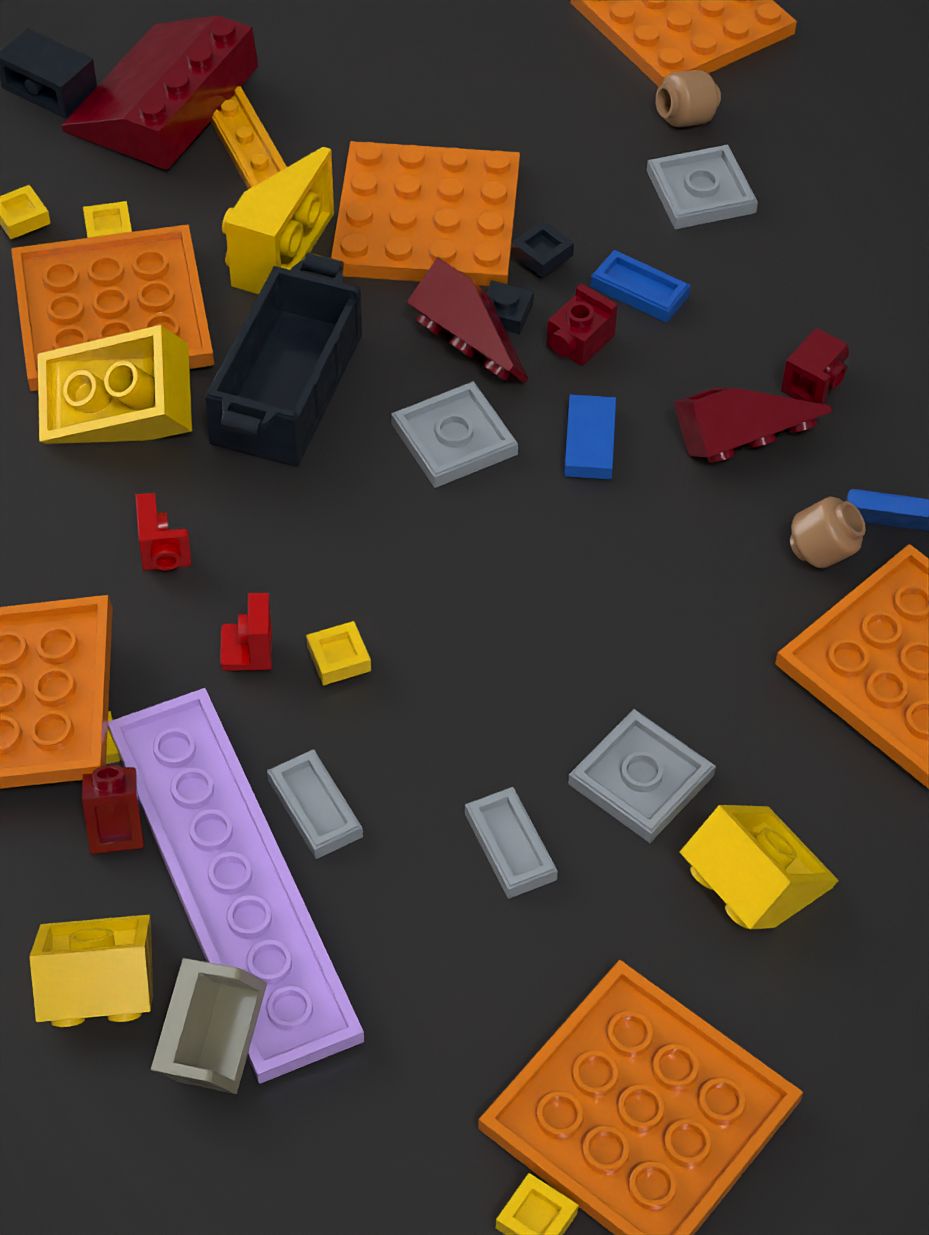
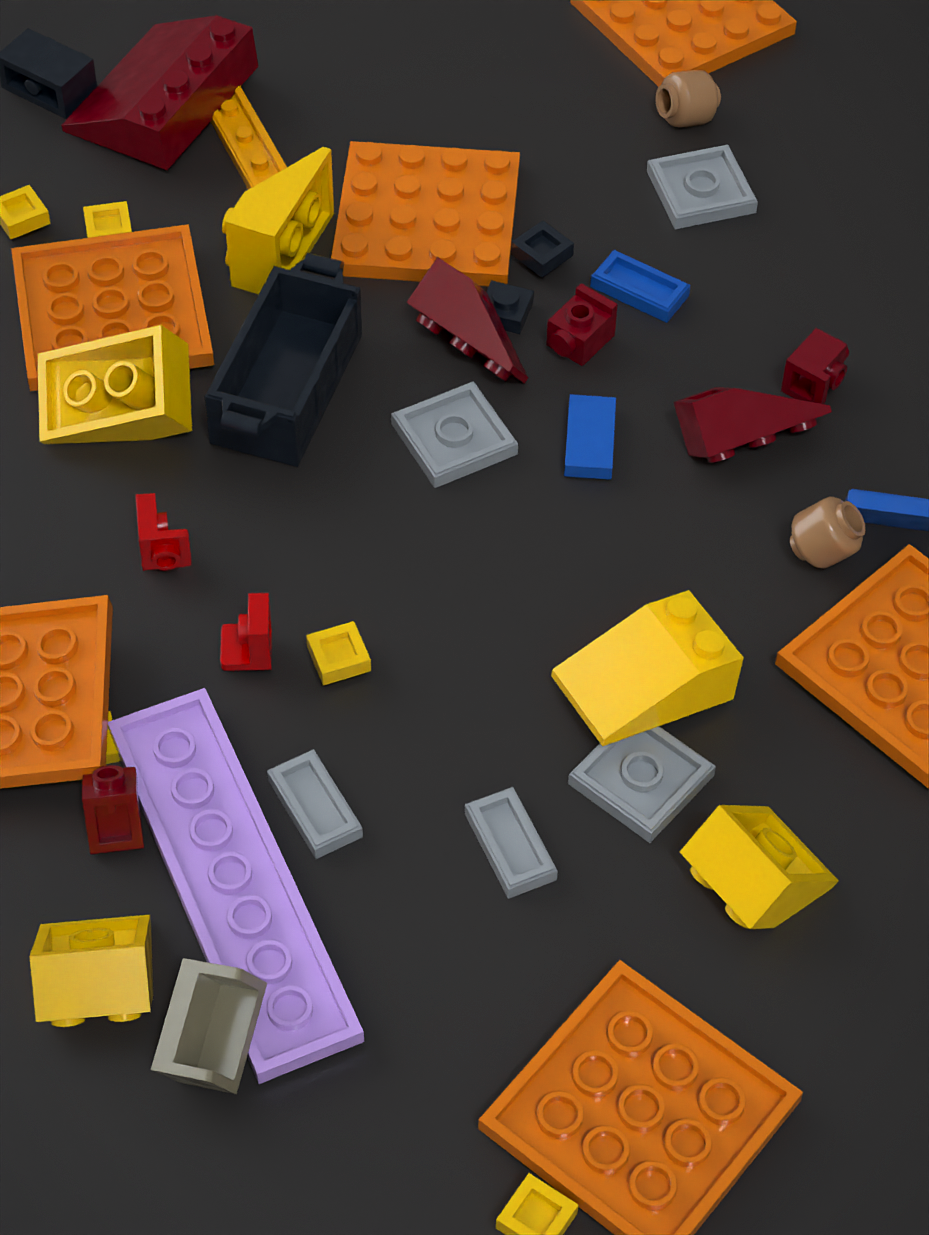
(651, 670): none -> yellow slope

